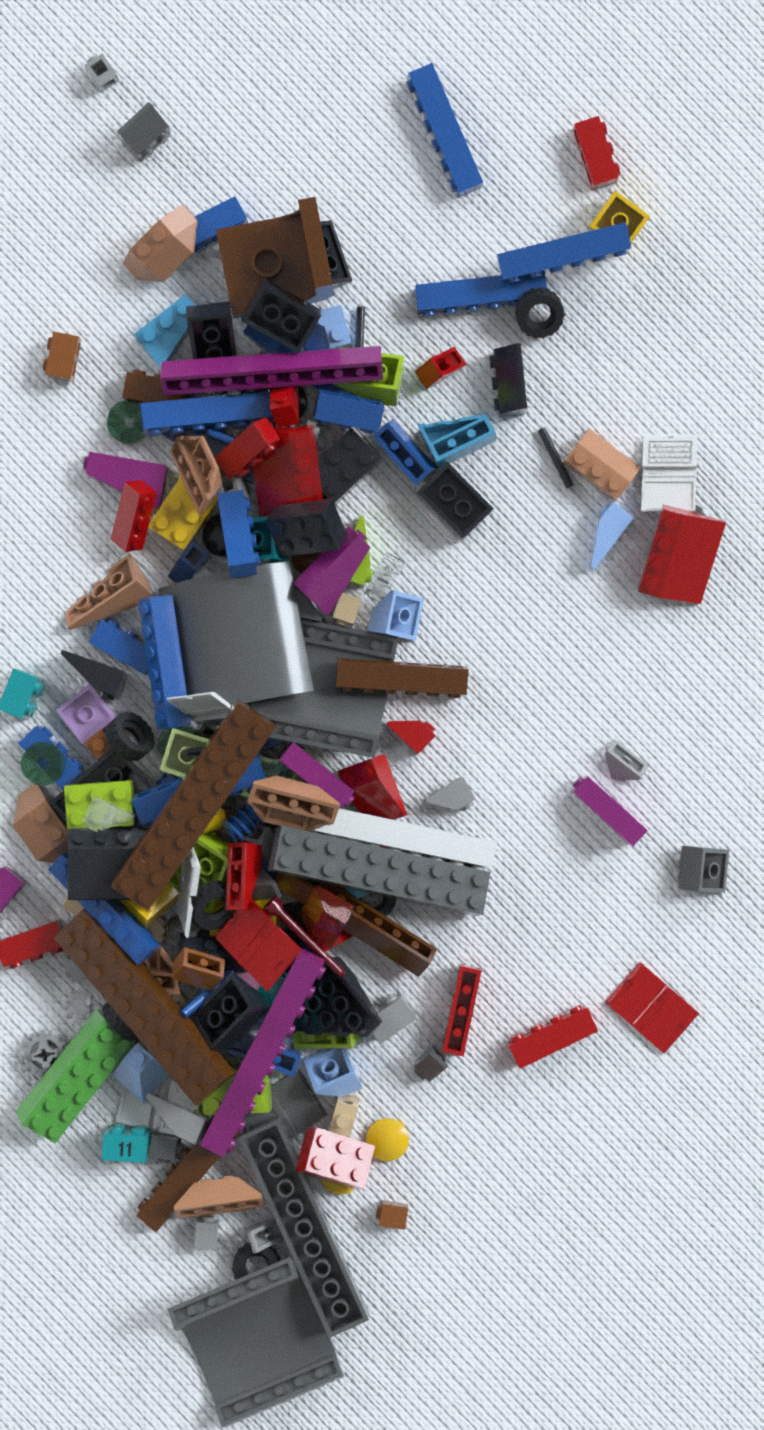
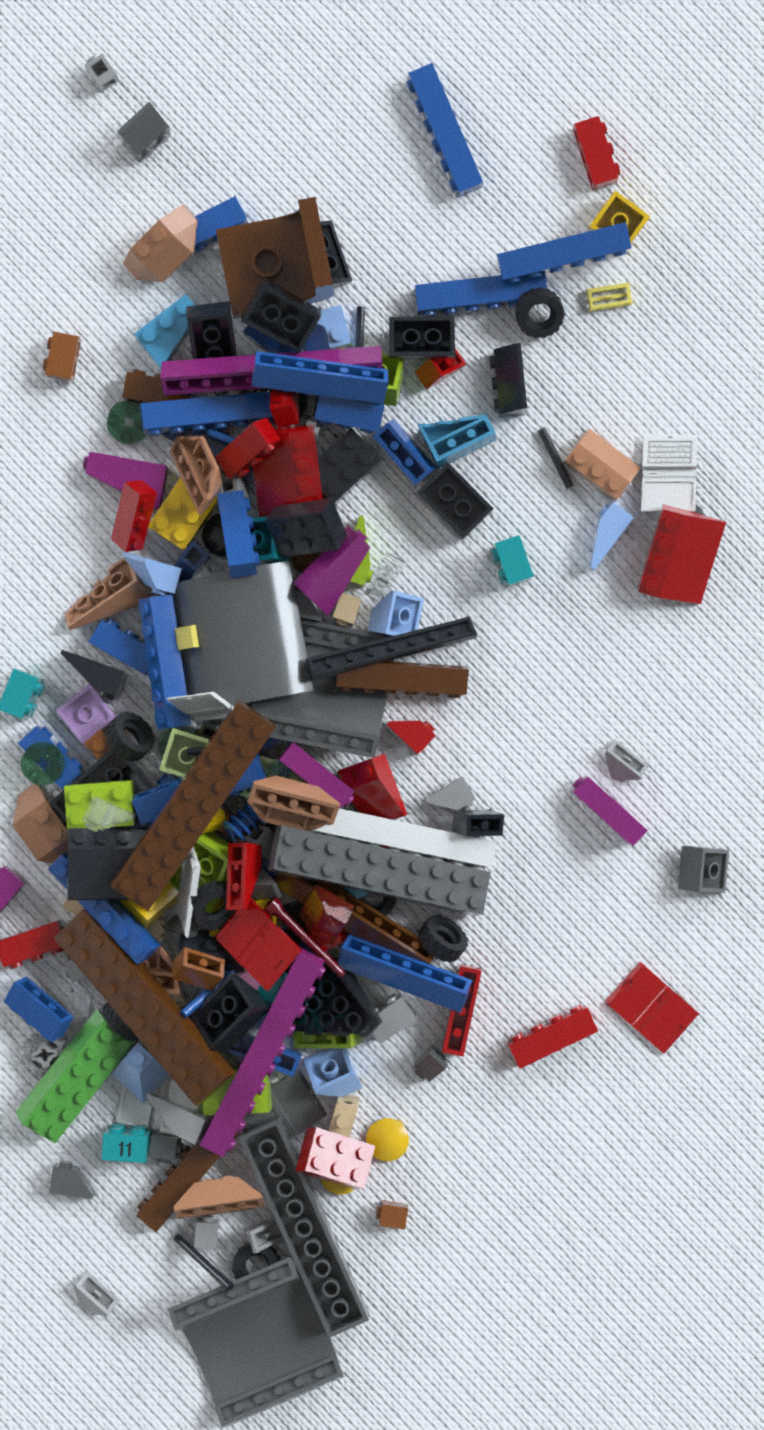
(38, 1009): none -> blue brick
(70, 1181): none -> dark grey slope
(94, 1296): none -> light grey slope
(154, 574): none -> light blue slope
(186, 637): none -> light yellow tile
(203, 1262): none -> black bar
(319, 377): none -> blue brick
(390, 648): none -> black tile
(404, 973): none -> blue brick
(422, 337): none -> black slope
(435, 945): none -> black tyre
(478, 822): none -> black brick
(511, 561): none -> teal brick
(590, 300): none -> light yellow tile

